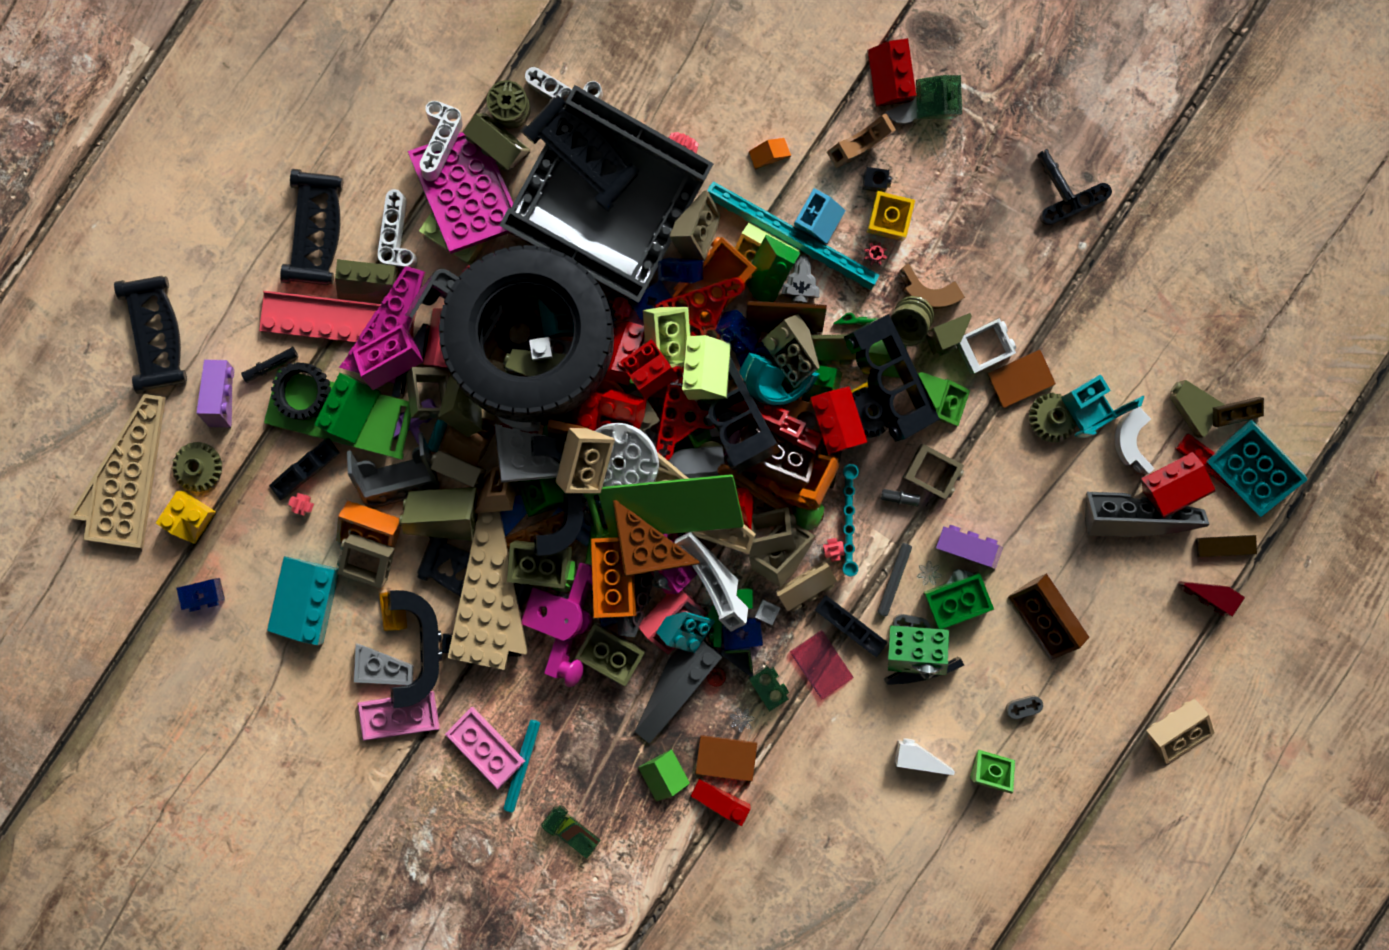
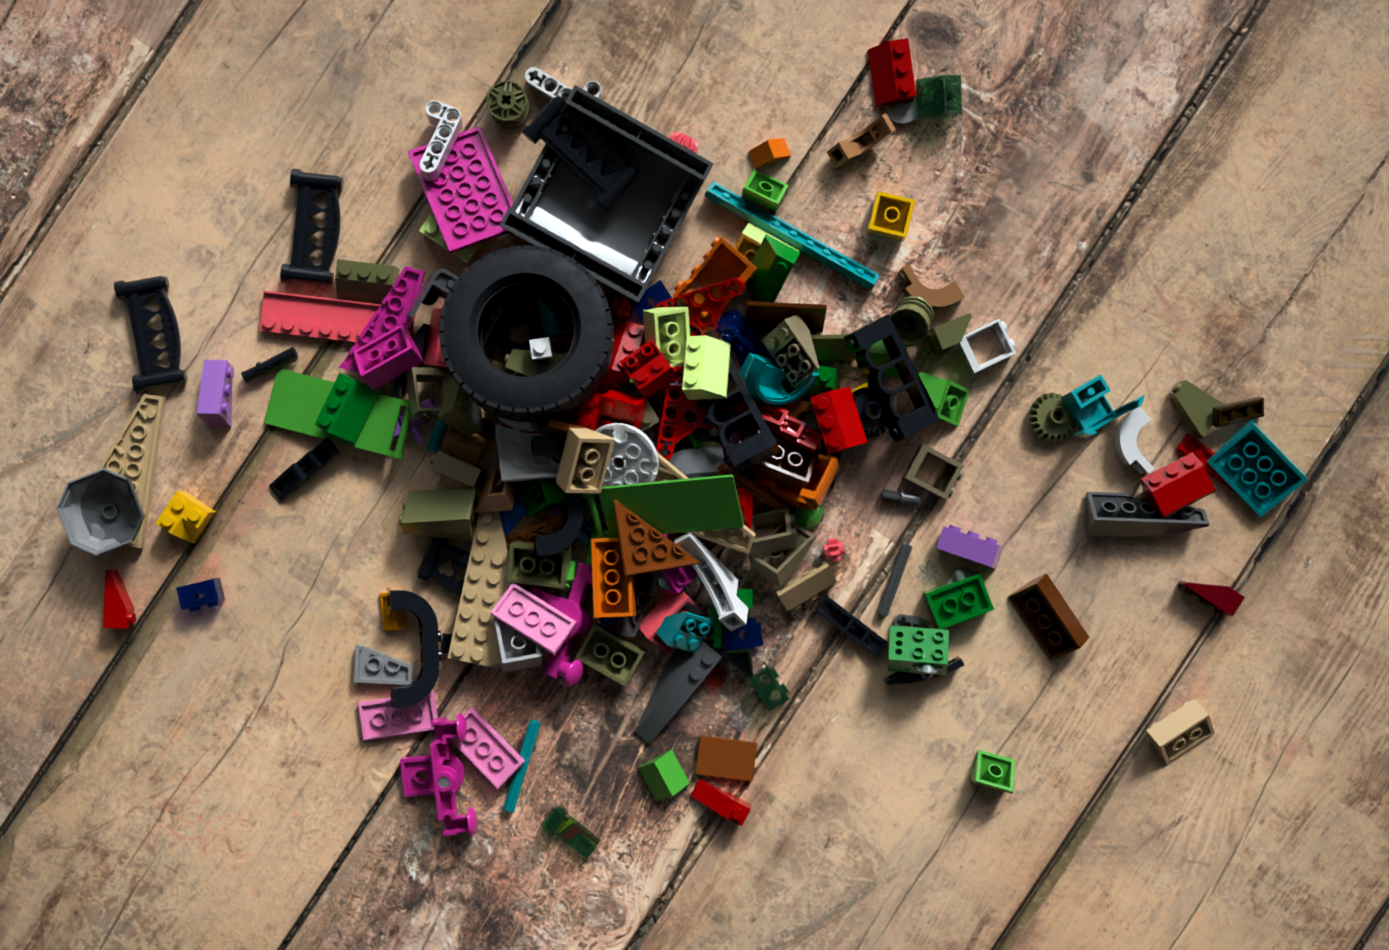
(100, 511): none -> dark grey rock
(117, 603): none -> red slope
(208, 463): olive gear -> none
(280, 385): black tyre -> none
(301, 504): coral gear -> none
(303, 600): teal slope -> none
(368, 524): orange slope -> none
(369, 547): dark tan window -> none
(393, 482): dark grey windscreen -> none
(396, 228): white beam -> none
(444, 776): none -> dark pink piece
(495, 141): olive slope -> none
(515, 649): none -> light grey slope
(533, 618): none -> bright pink tile
(680, 270): clear blue brick -> none
(696, 228): dark tan slope -> none
(764, 190): none -> bright green slope
(767, 612): white plate -> none
(801, 283): light grey rock -> none
(819, 216): medium azure slope -> none
(821, 664): clear pink piece -> none
(849, 567): teal bar -> none
(854, 320): green hand -> none
(868, 183): black brick -> none
(870, 254): coral gear -> none
(915, 757): white slope -> none
(1021, 378): dark orange tile -> none
(1023, 702): dark grey beam -> none
(1056, 176): black pin -> none
(1076, 205): black beam -> none
(1226, 545): dark brown tile -> none

